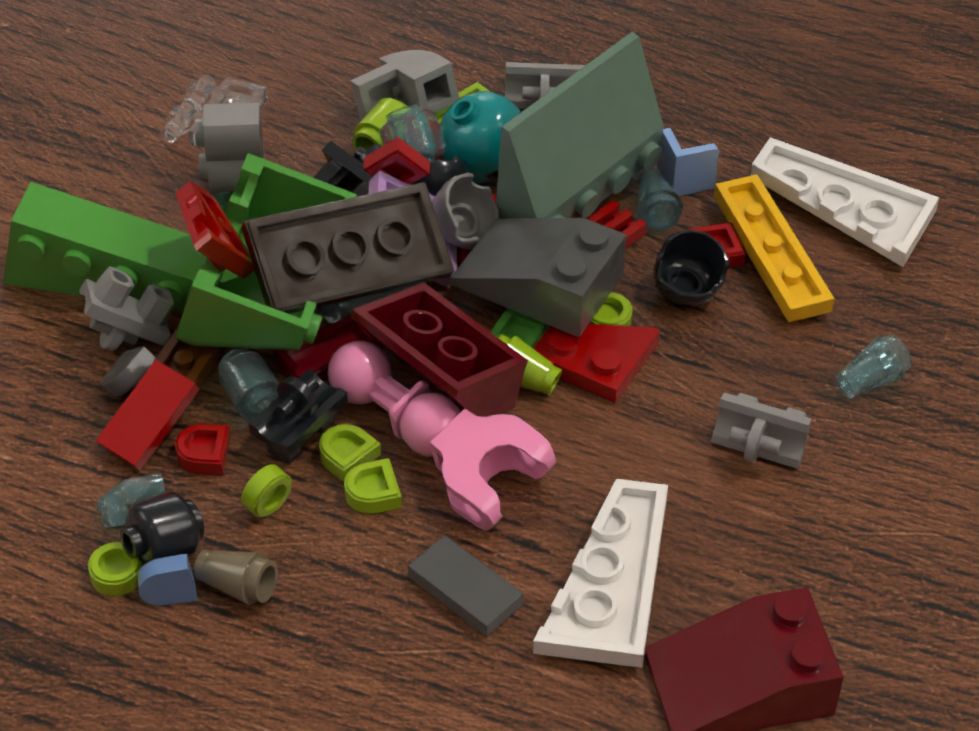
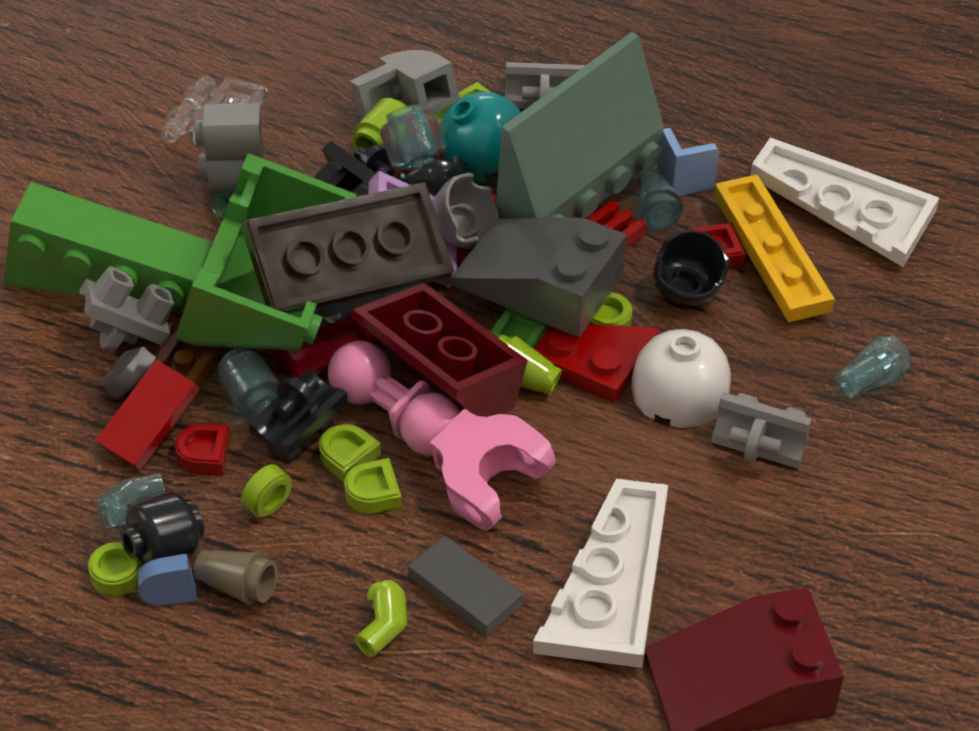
(212, 231): red wing -> none
(390, 617): none -> lime arm
(398, 161): red tile -> none
(681, 378): none -> white cylinder

